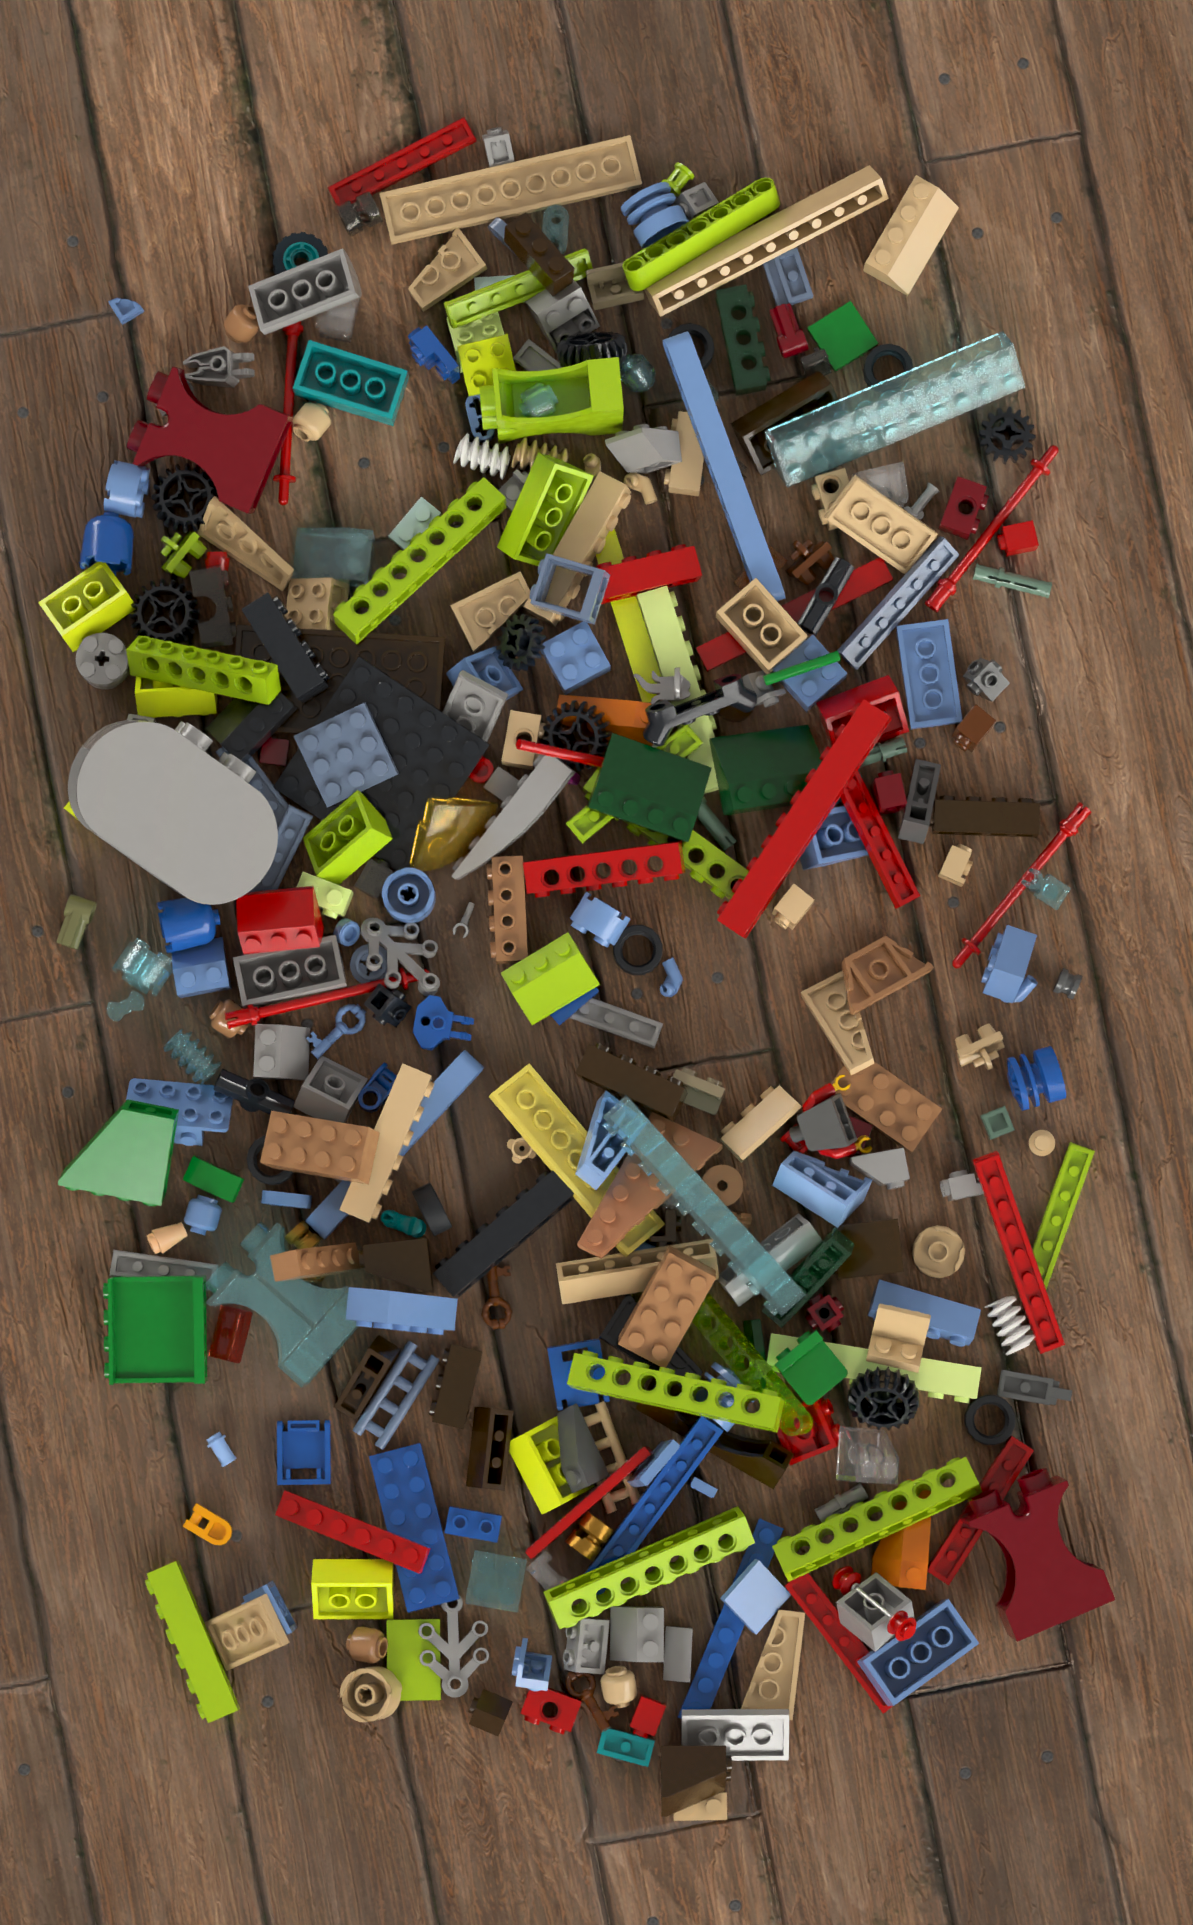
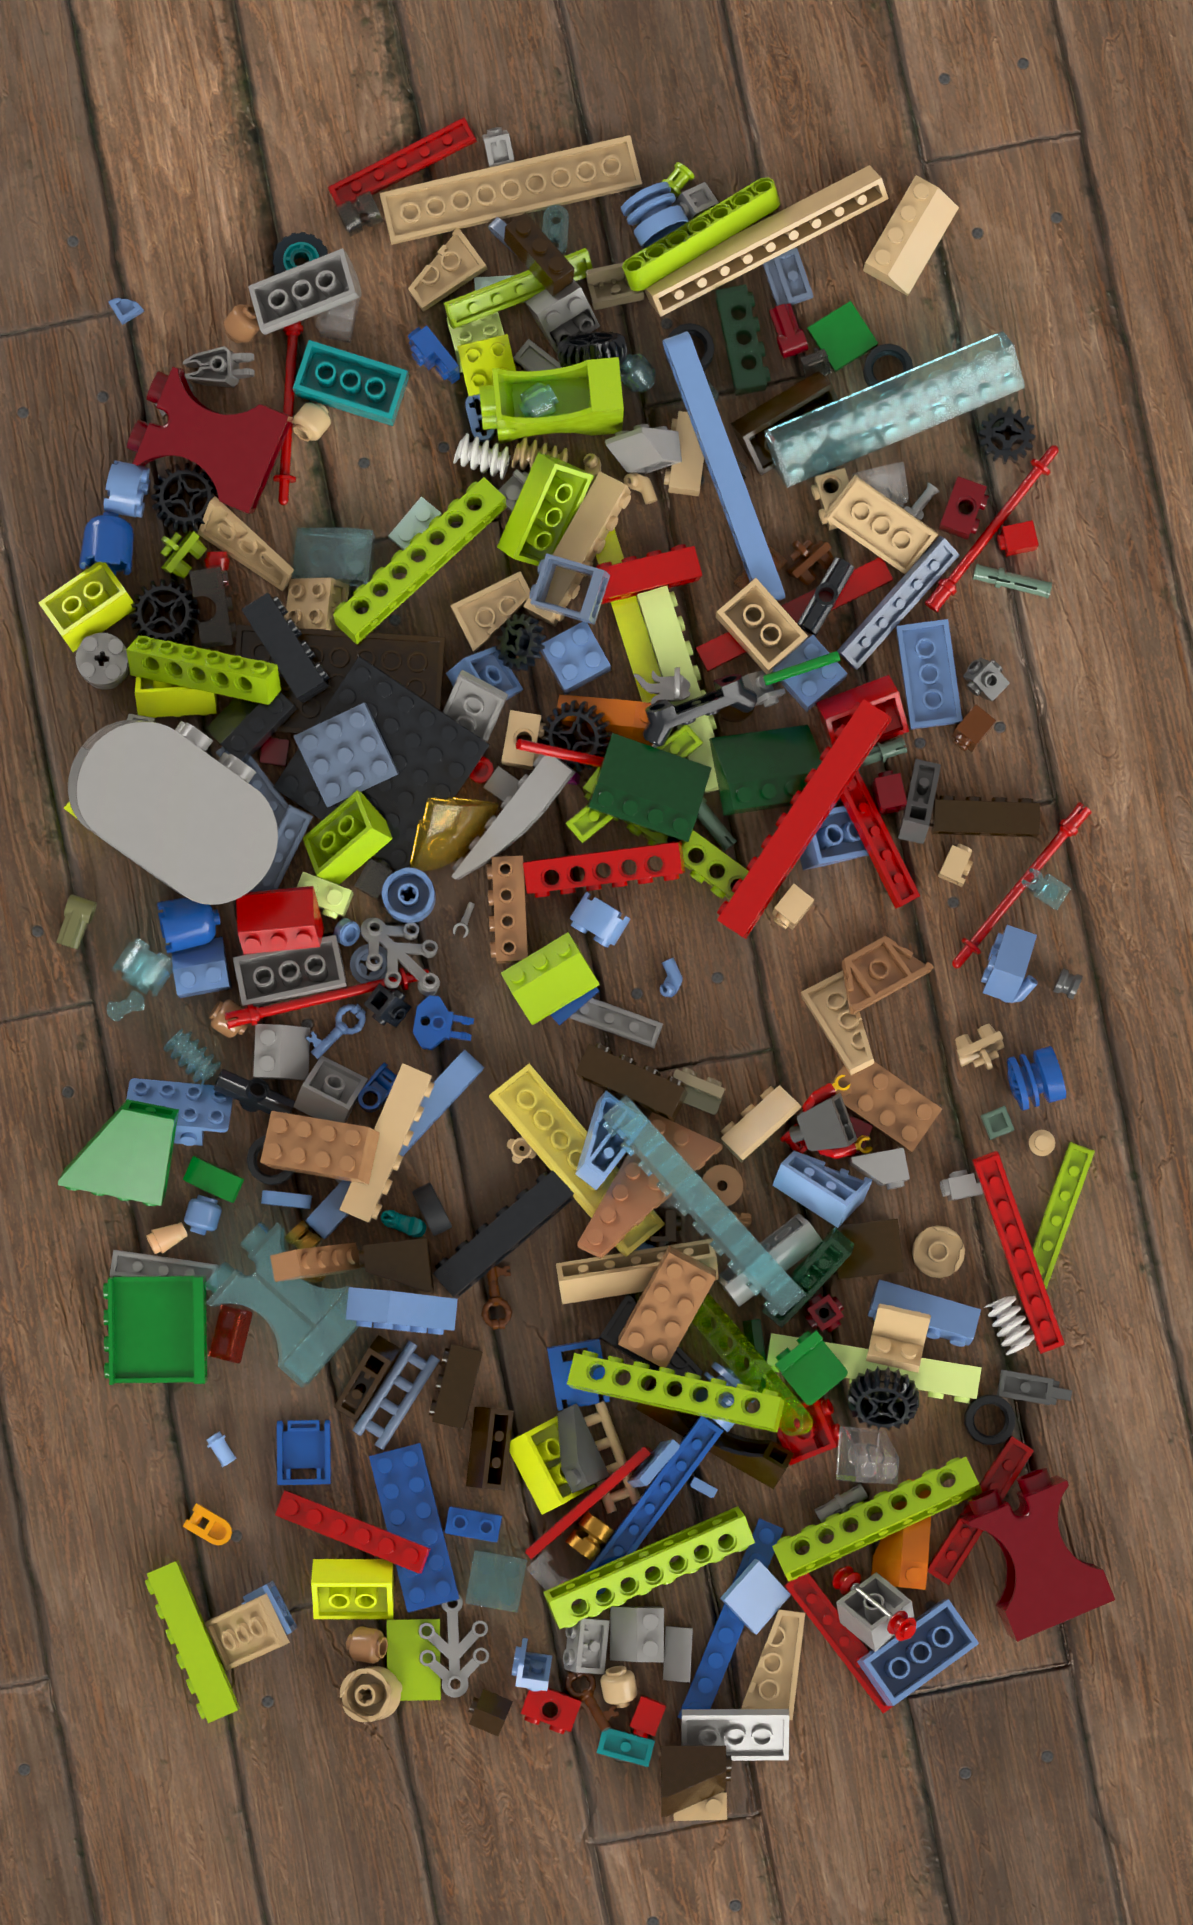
(657, 950): black tyre -> none

